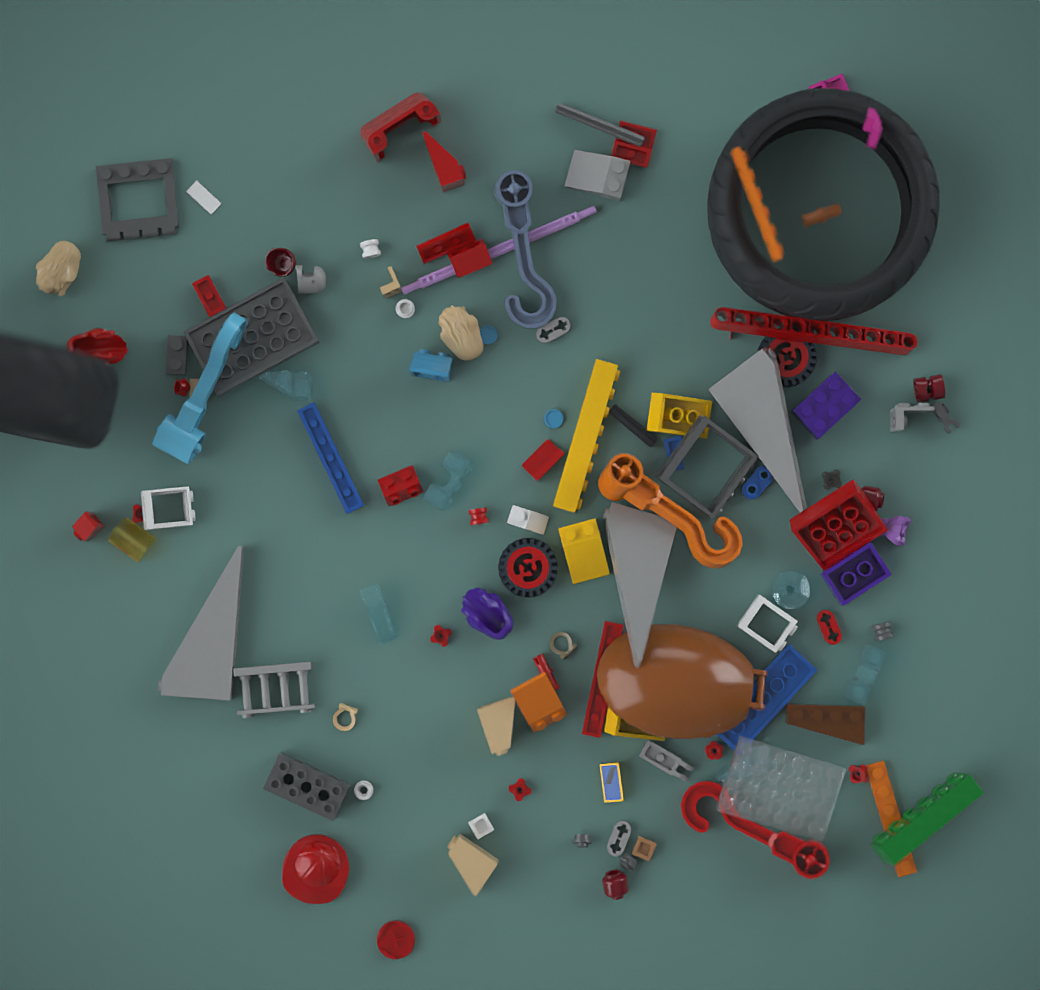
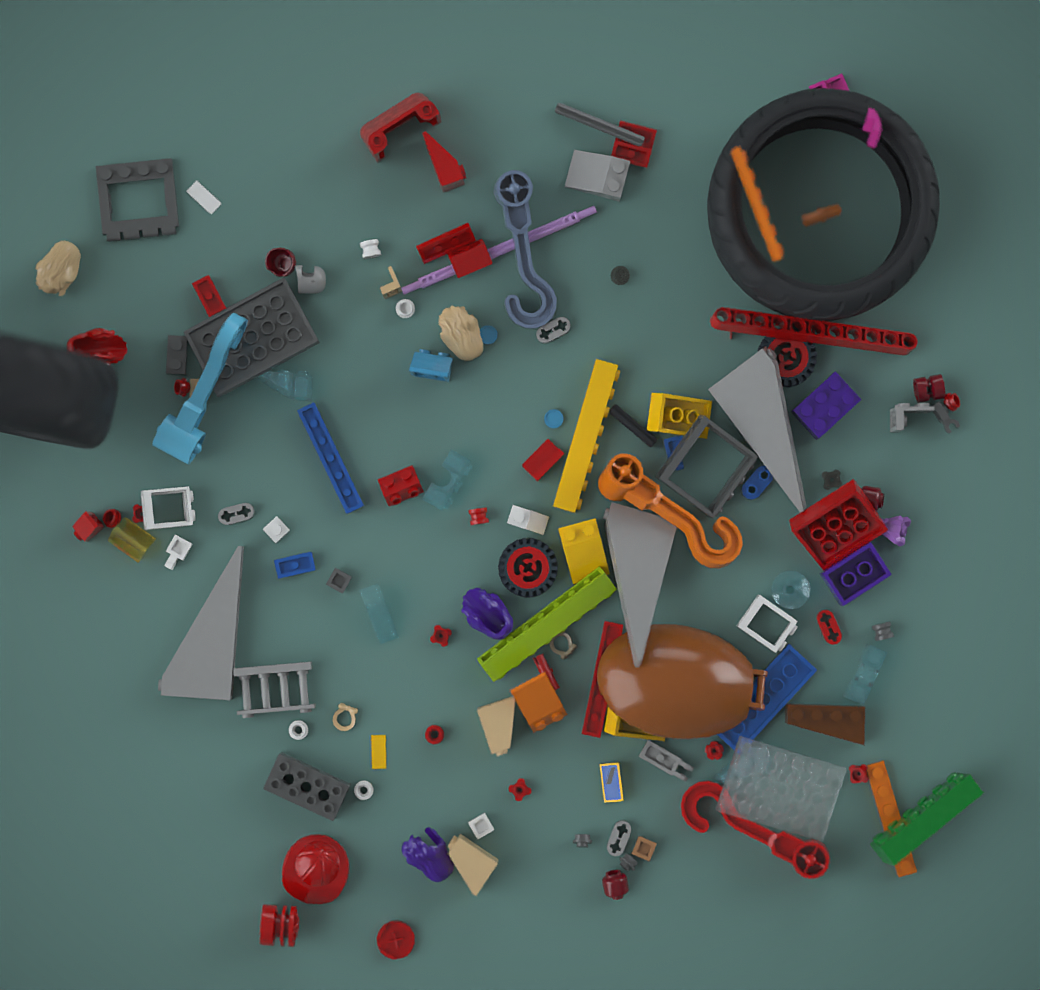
(111, 518): none -> red plate
(178, 549): none -> white plate
(235, 509): none -> light grey beam
(276, 529): none -> white plate
(278, 925): none -> red wheel
(292, 732): none -> white plate
(295, 565): none -> blue plate
(339, 580): none -> dark grey plate
(378, 745): none -> yellow sticker
(430, 739): none -> red plate
(431, 860): none -> dark purple hair
(546, 624): none -> lime brick
(620, 275): none -> clear smoke plate
(952, 401): none -> red plate

